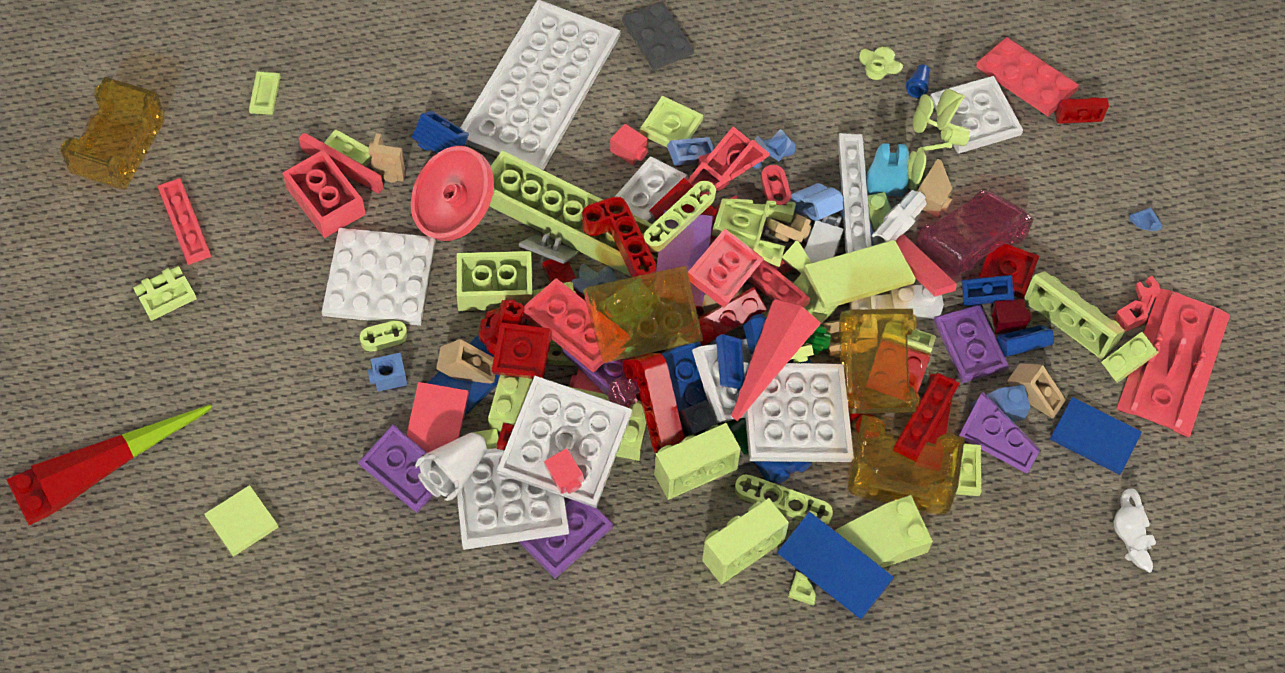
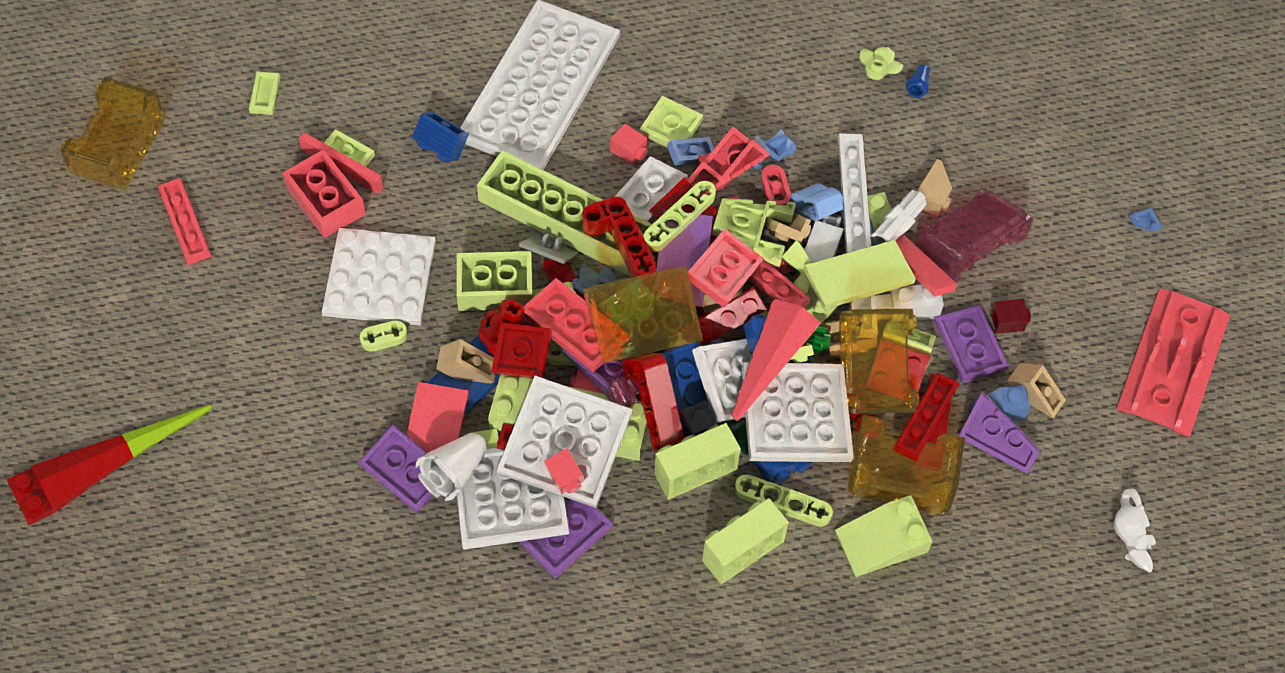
(165, 298): yellowish green plate -> none
(241, 520): yellowish green tile -> none
(387, 160): tan bracket -> none
(387, 363): medium blue brick -> none
(452, 193): coral dish -> none
(657, 35): dark grey plate -> none
(730, 361): blue tile -> none
(802, 589): yellowish green tile -> none
(835, 565): blue tile -> none
(889, 171): medium azure piece -> none
(950, 133): yellowish green plant -> none
(970, 471): yellowish green plate -> none
(984, 113): white plate -> none
(988, 290): blue brick -> none
(1014, 262): red plate -> none
(1025, 340): blue brick -> none
(1027, 76): coral plate -> none
(1073, 314): yellowish green slope -> none
(1081, 110): red bracket -> none
(1096, 435): blue tile -> none
(1129, 357): yellowish green plate -> none
(1146, 296): coral piece -> none

